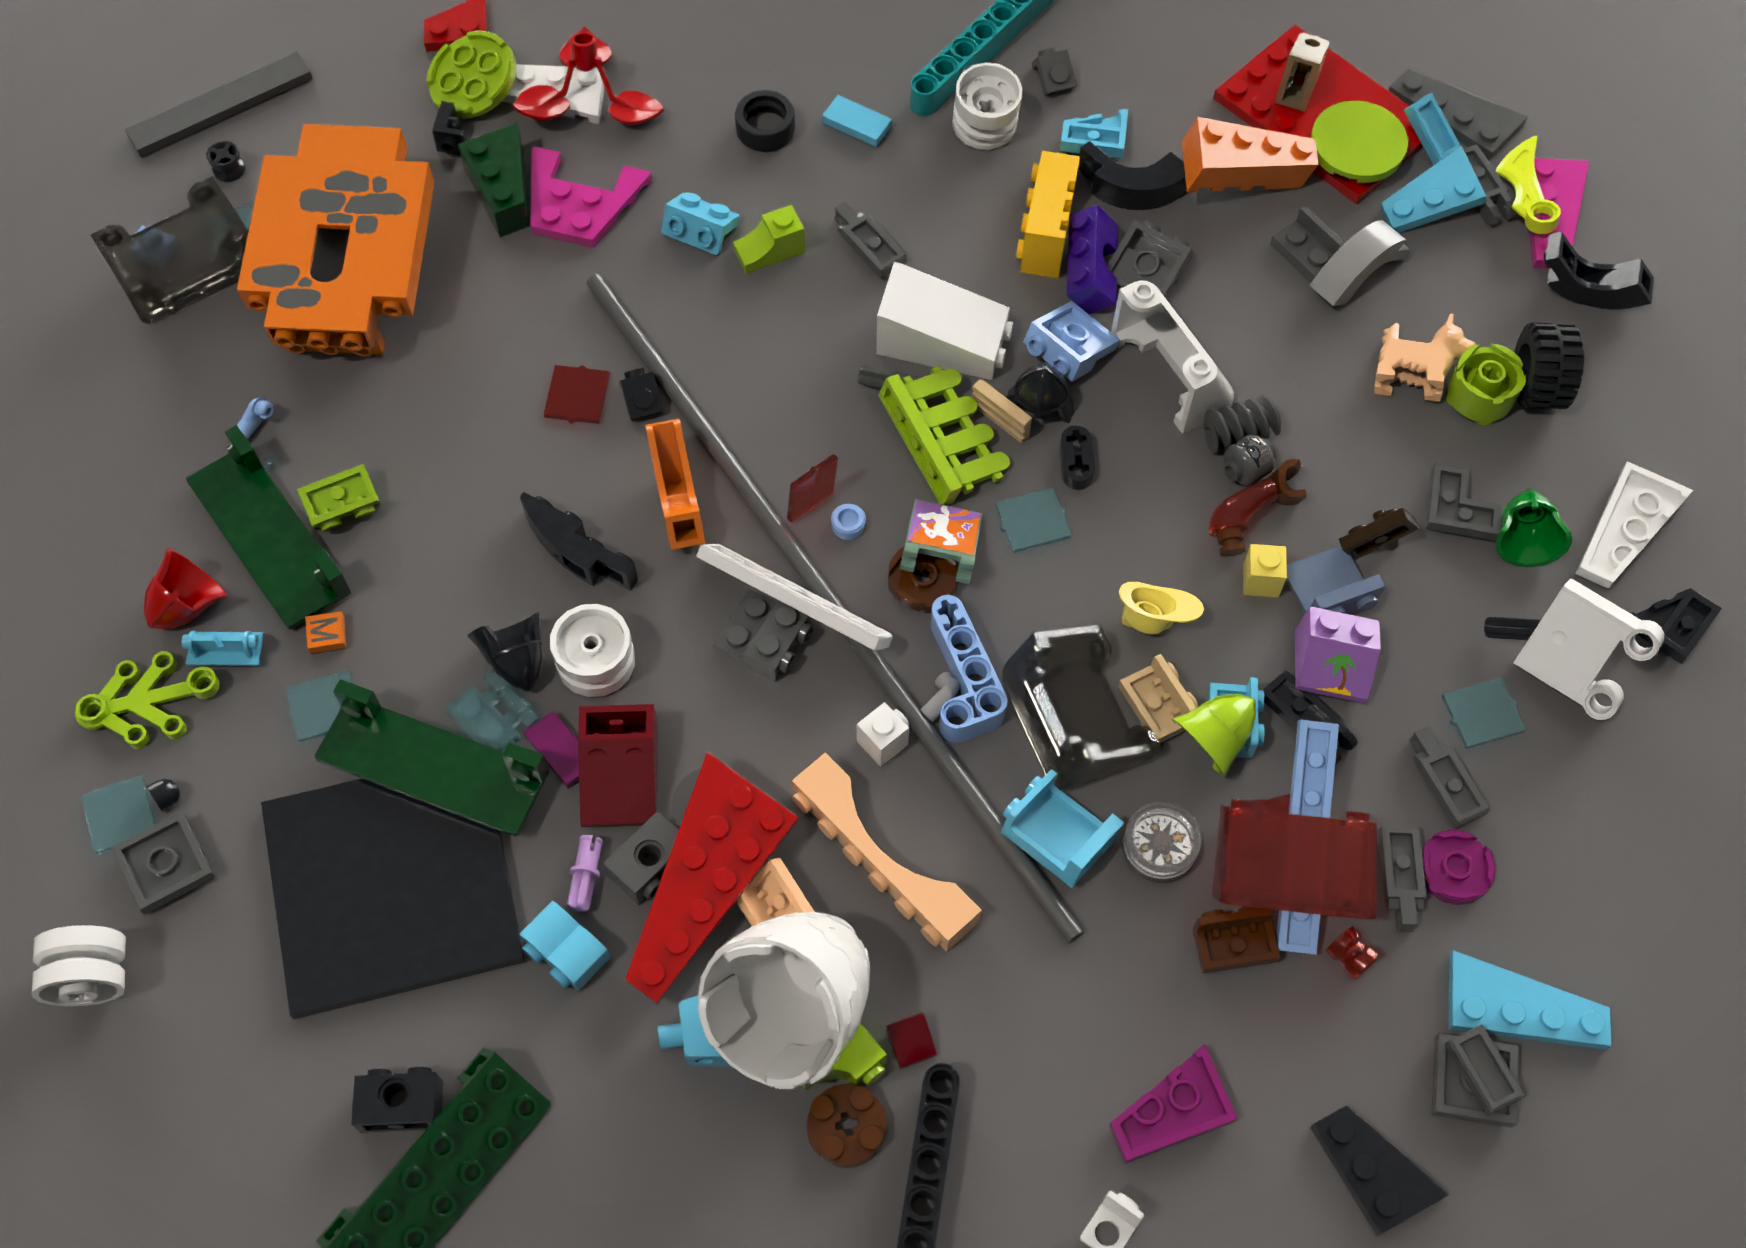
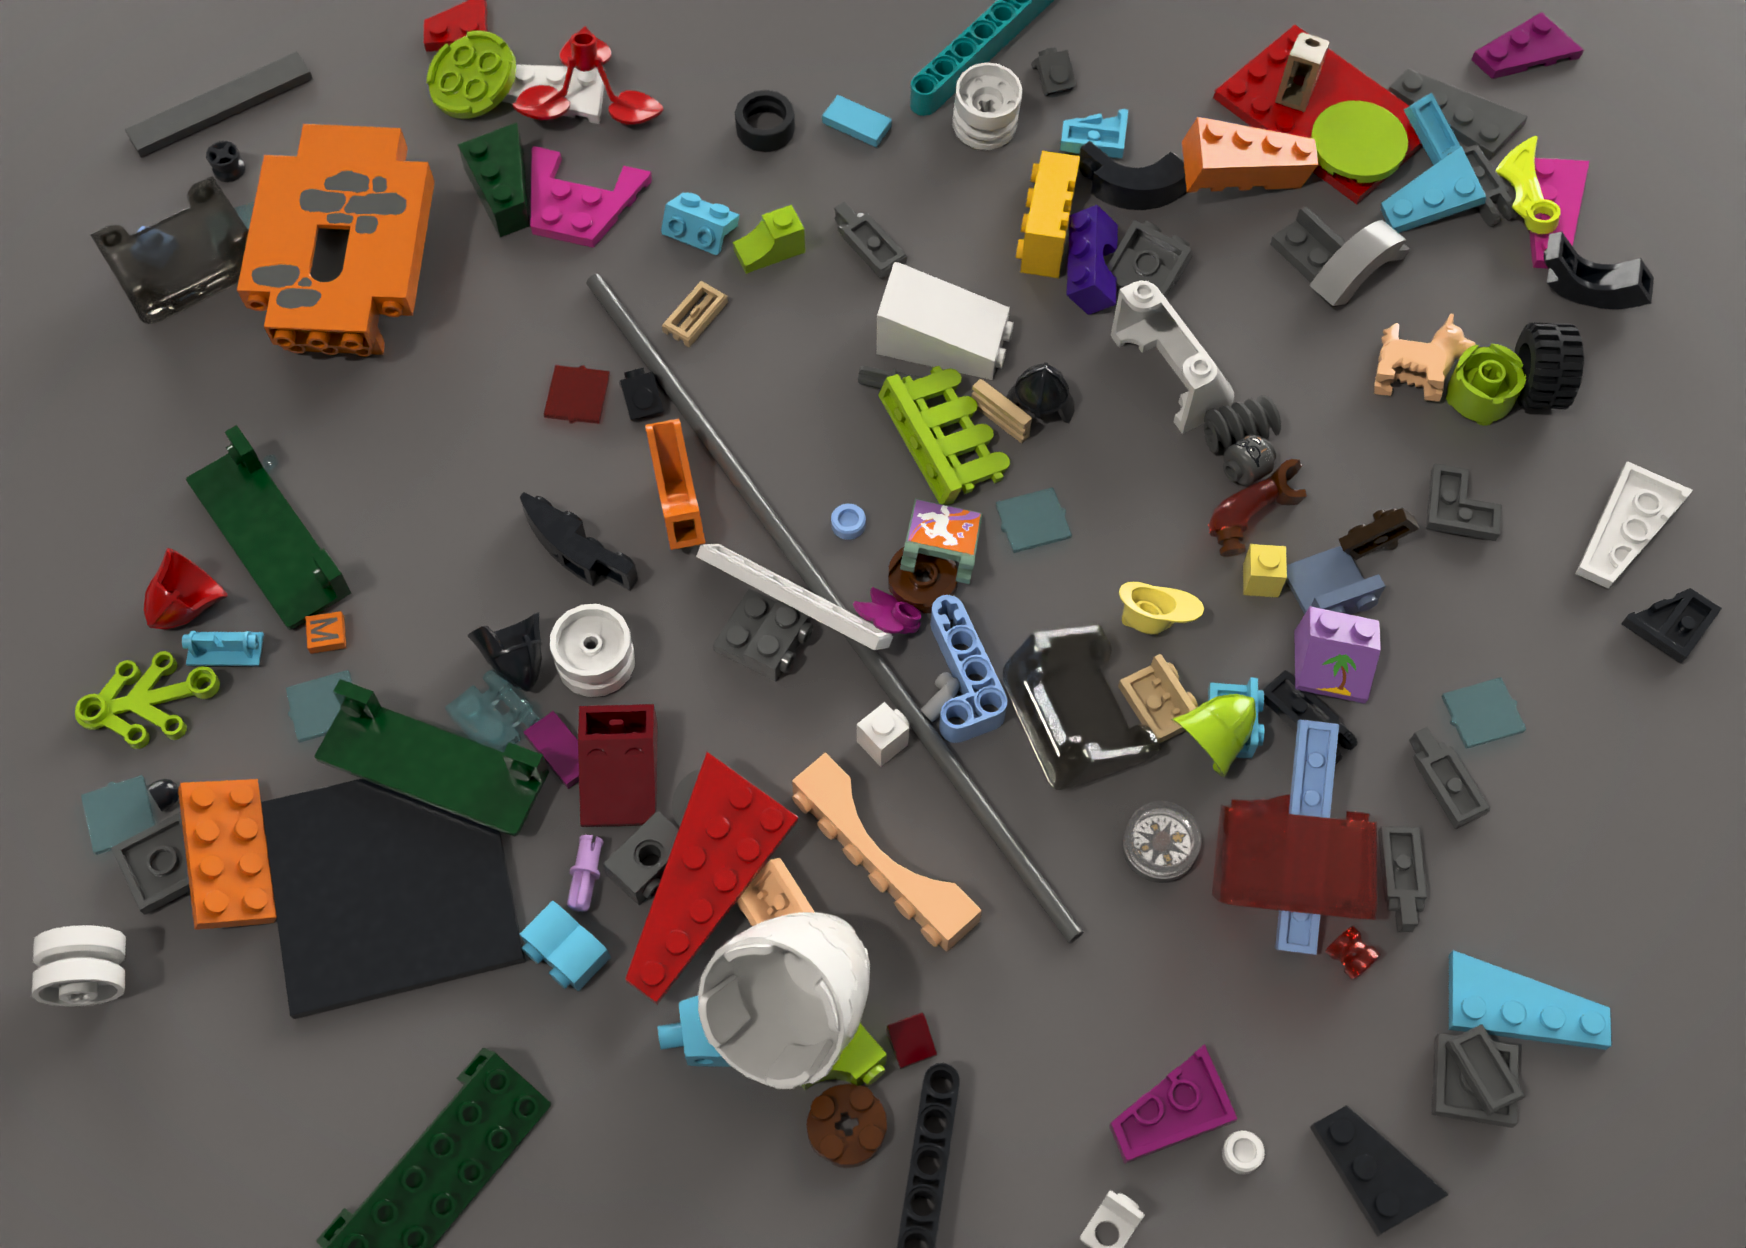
(226, 854): none -> orange plate
(254, 415): light blue arm -> none
(339, 497): lime bracket -> none
(373, 1093): black brick -> none
(447, 129): black bracket -> none
(702, 323): none -> tan tile
(812, 488): clear red piece -> none
(888, 613): none -> magenta plate
(1058, 830): medium azure panel -> none
(1070, 340): light blue plate -> none
(1070, 458): black beam -> none
(1235, 939): reddish brown bracket -> none
(1243, 1152): none -> white tile
(1457, 867): magenta tile -> none
(1524, 46): none -> magenta wing
(1532, 531): green helmet -> none
(1575, 644): white piece -> none

